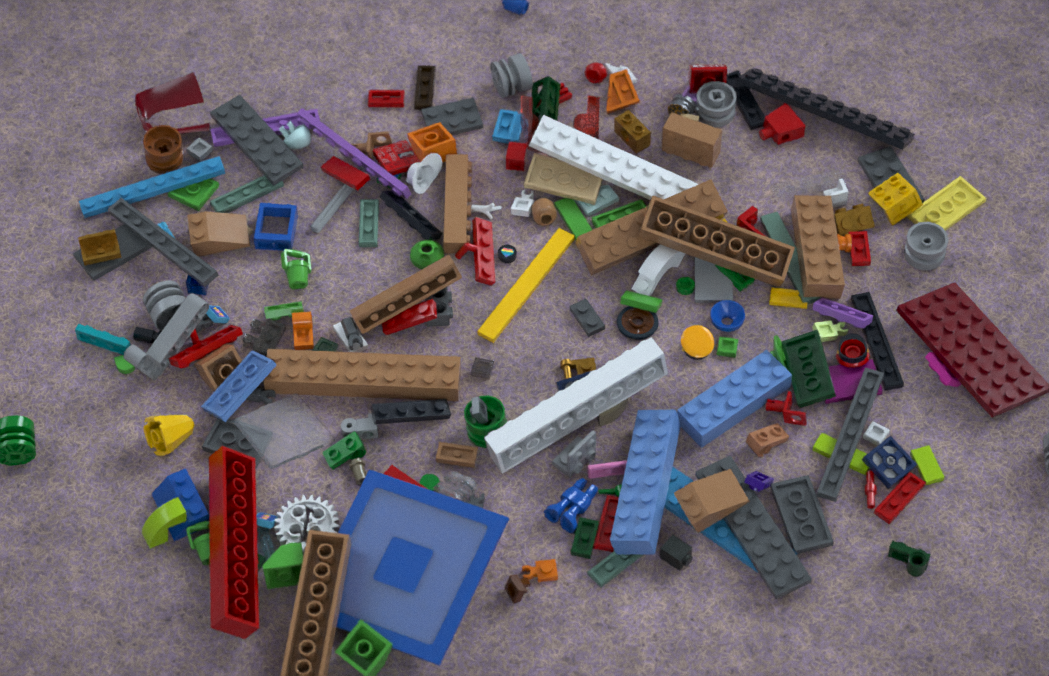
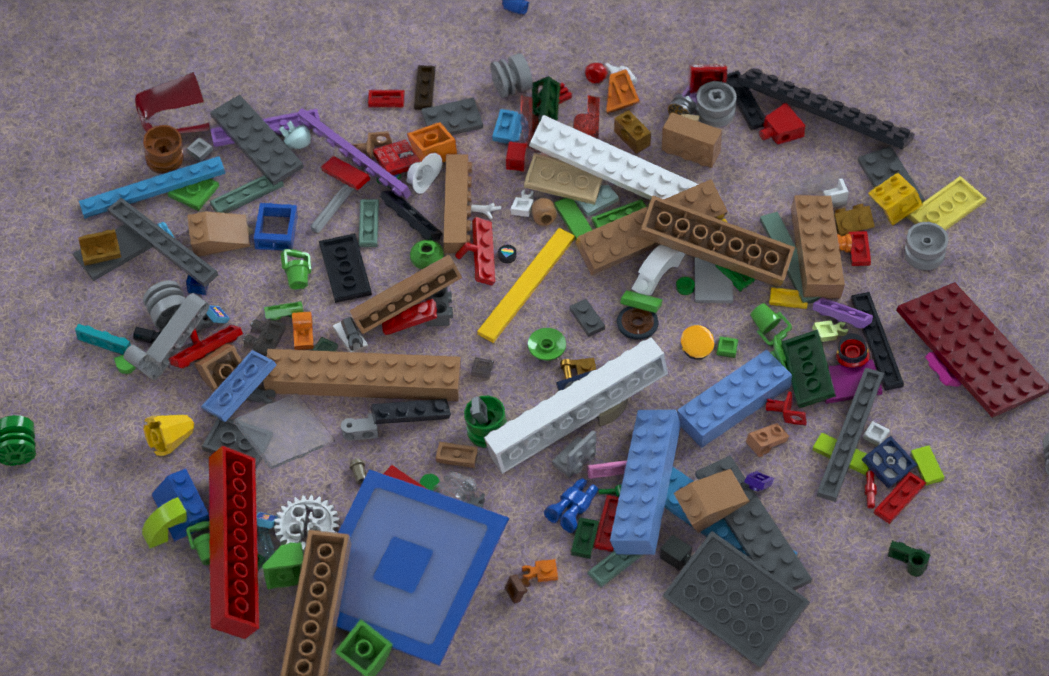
(345, 268): none -> black tile
(345, 449): green plate -> none
(546, 337): none -> bright green dish
(727, 309): blue piece -> none
(736, 599): none -> dark grey plate
(748, 220): red bracket -> none
(767, 320): none -> bright green piece
(801, 514): dark grey plate -> none

